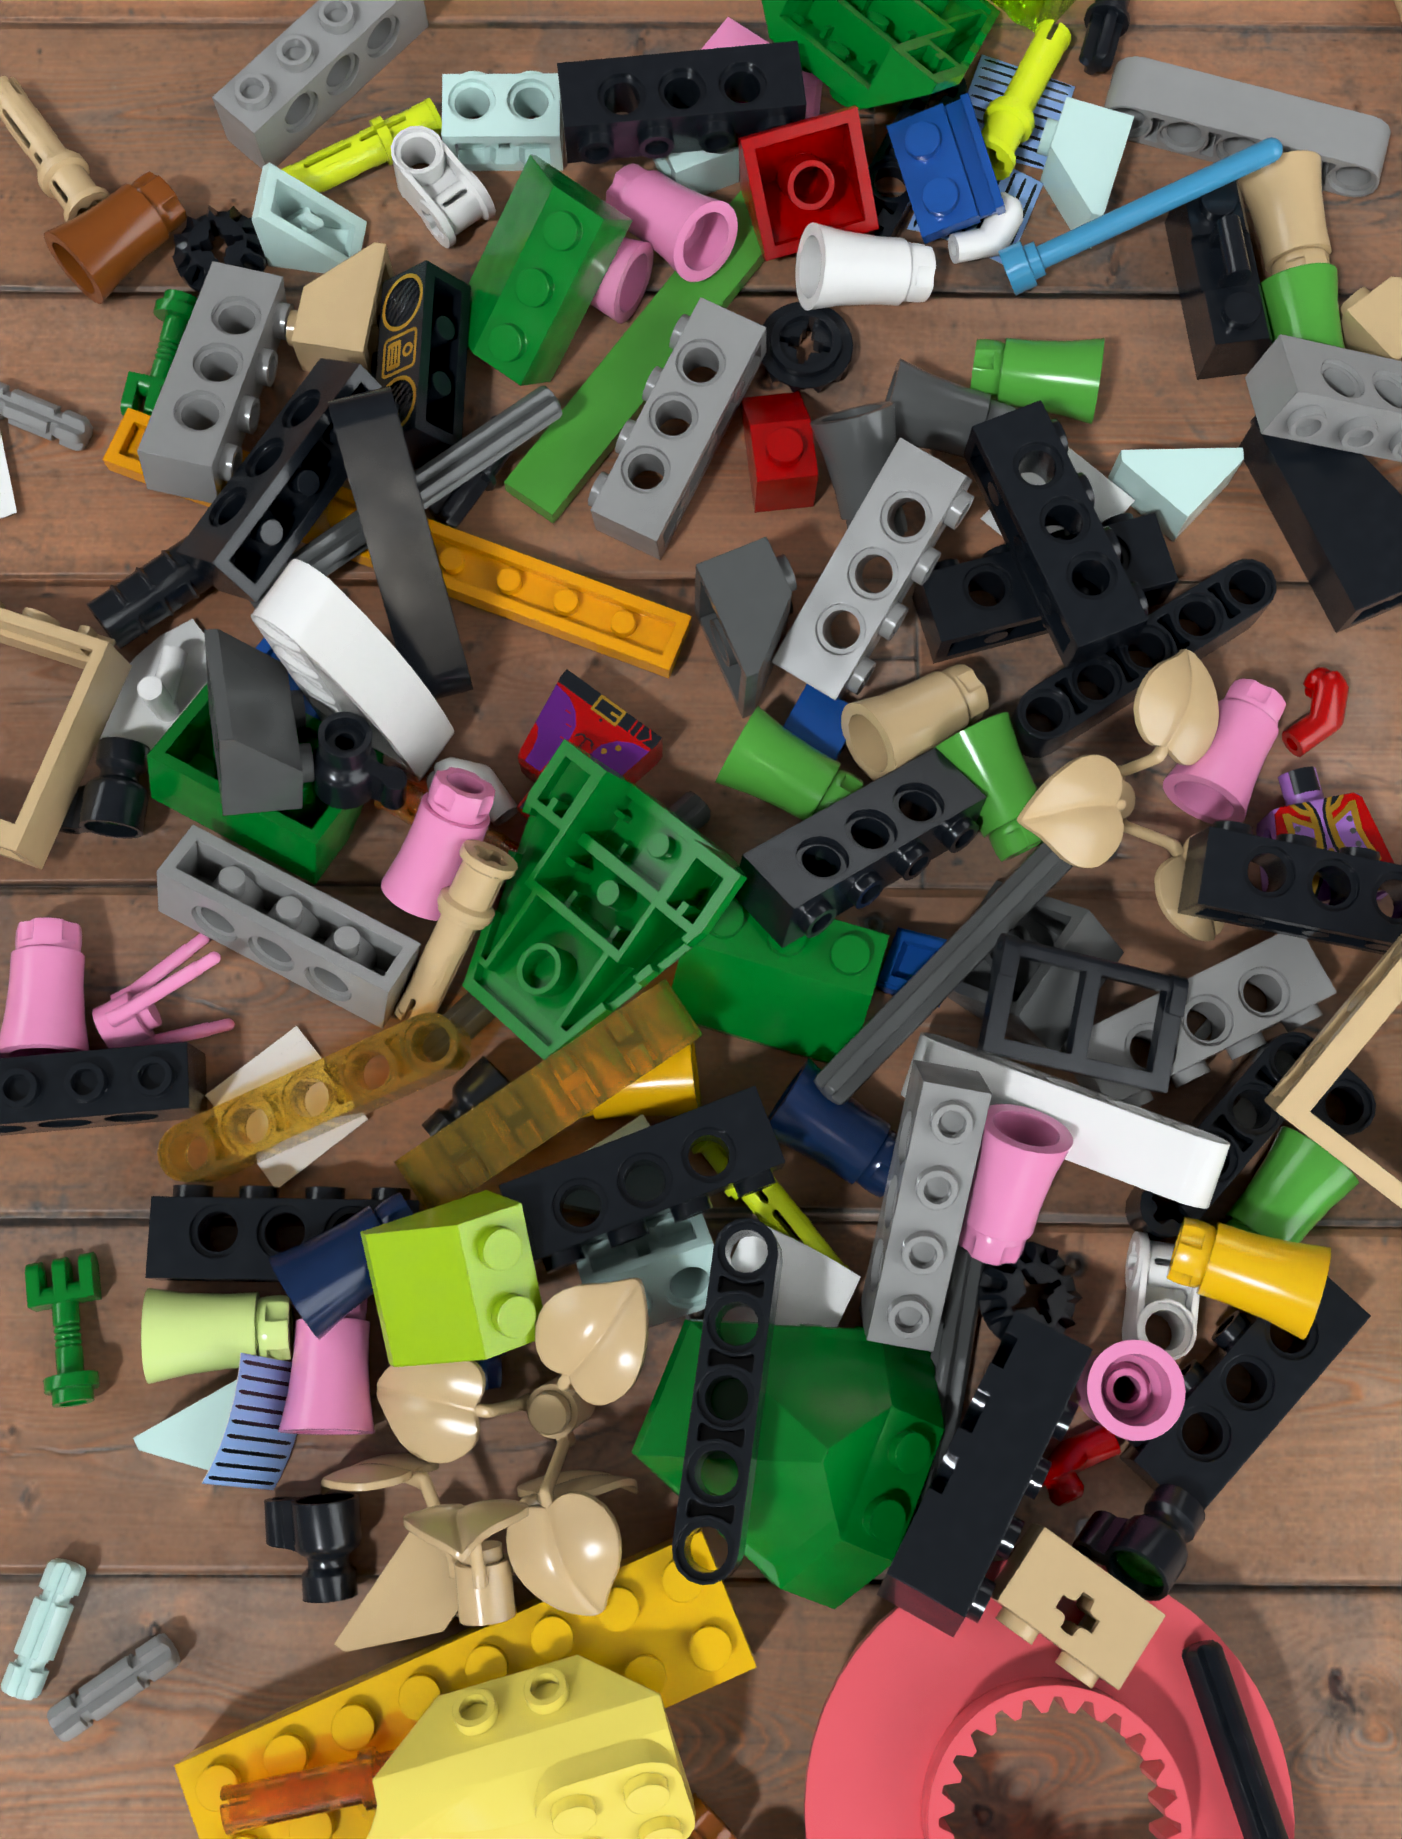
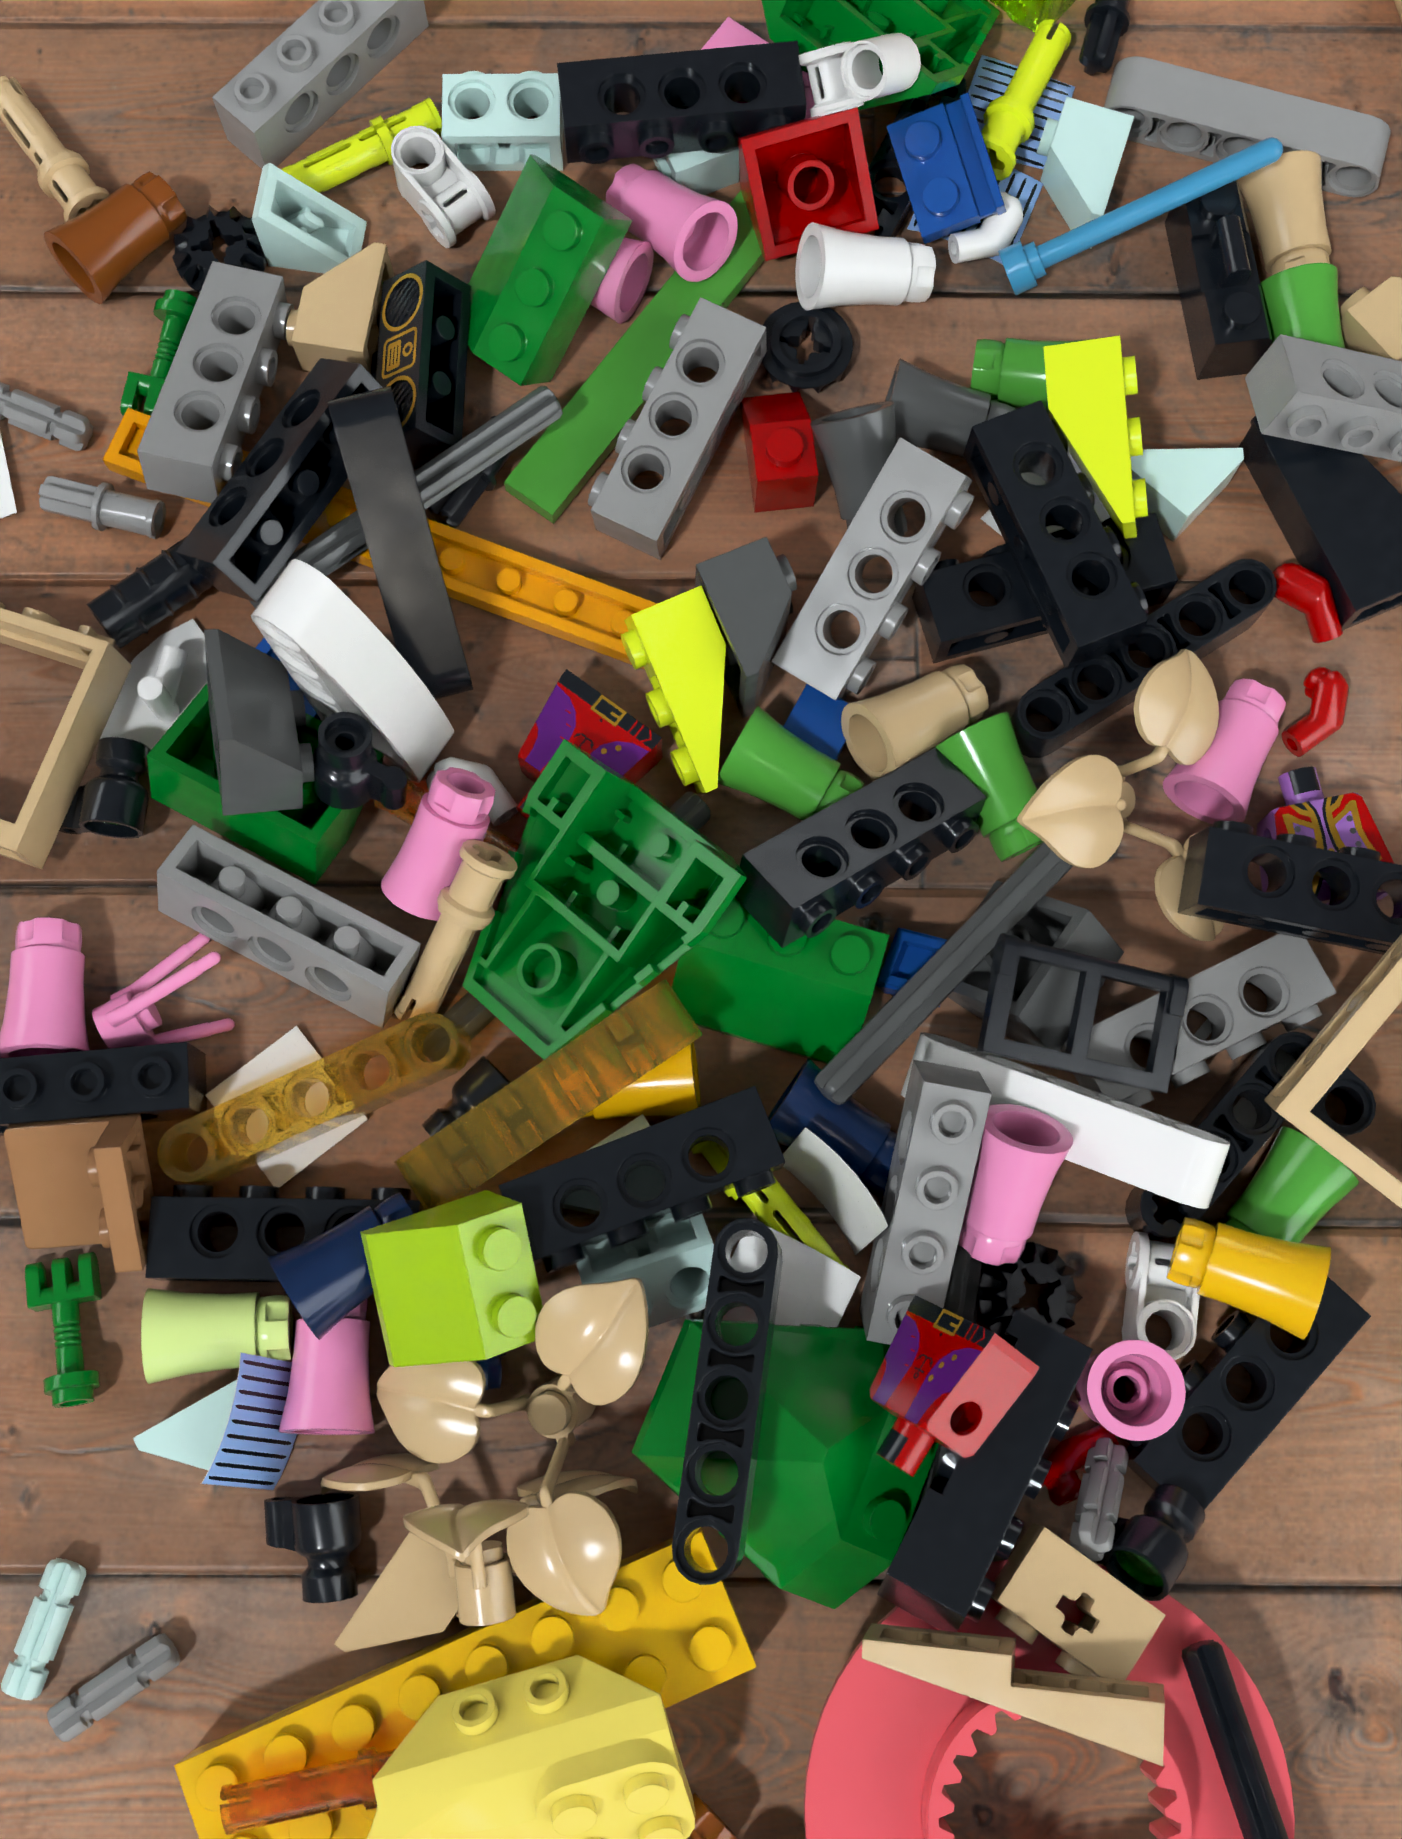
(83, 1185): none -> medium nougat bracket
(102, 506): none -> light grey axle
(686, 669): none -> neon yellow slope
(835, 1188): none -> white sticker
(850, 72): none -> white piece
(945, 1384): none -> torso
(982, 1667): none -> tan slope
(1088, 403): none -> neon yellow slope
(1099, 1499): none -> light grey axle
(1311, 596): none -> red arm

